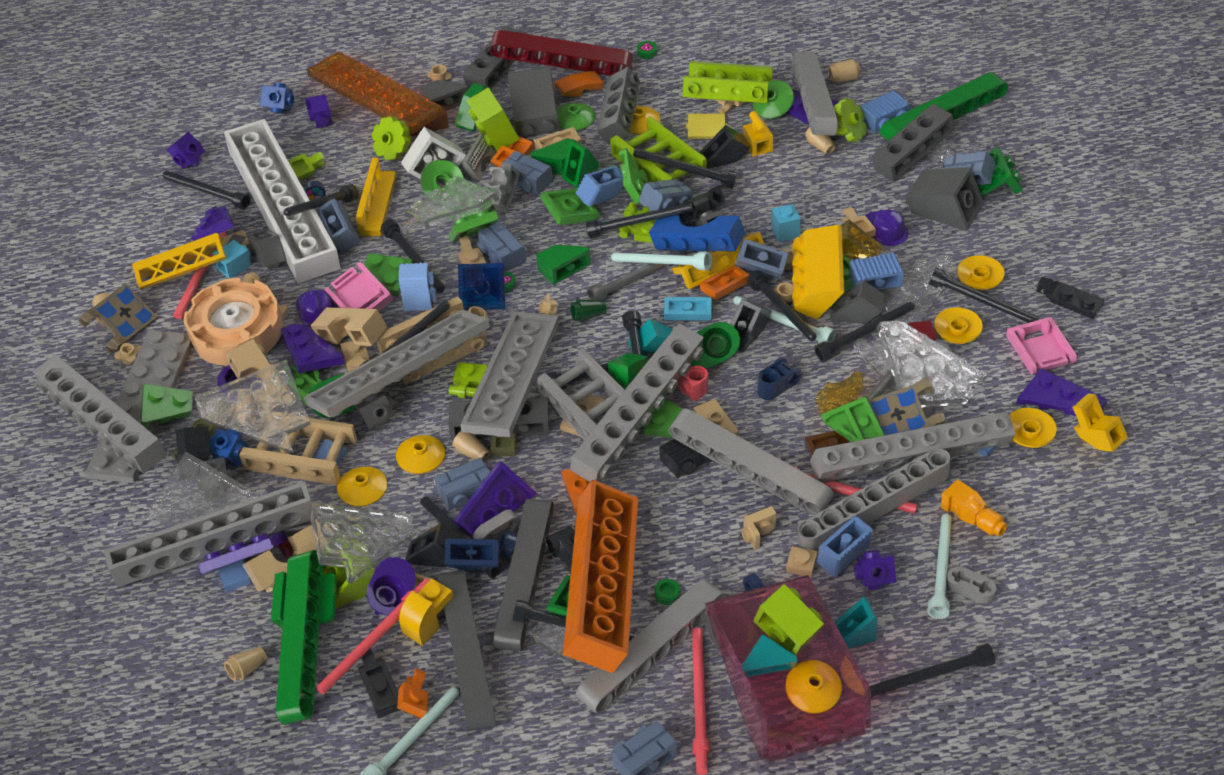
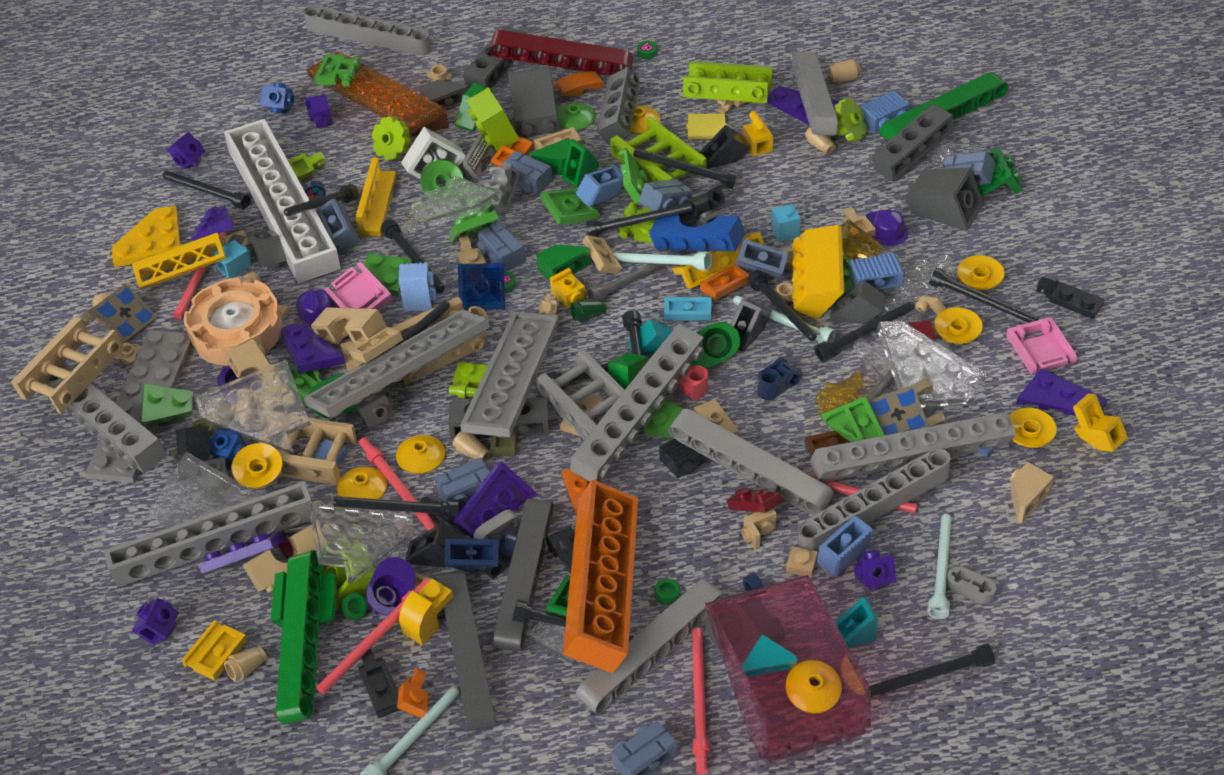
(54, 355): none -> tan fence
(150, 237): none -> yellow plate
(155, 620): none -> dark purple brick
(213, 649): none -> yellow plate
(234, 575): medium blue tile -> none
(254, 457): none -> yellow dish
(335, 68): none -> bright green plate
(353, 606): none -> green tile
(367, 30): none -> light grey beam
(376, 345): none -> tan plate
(376, 458): none -> coral bar
(446, 509): none -> black piece
(567, 287): none -> yellow brick
(602, 255): none -> tan plate
(754, 500): none -> dark red plate
(779, 103): bright green dish -> none
(789, 620): lime brick -> none
(925, 302): none -> tan arm
(972, 509): light orange piece -> none
(1029, 489): none -> tan slope

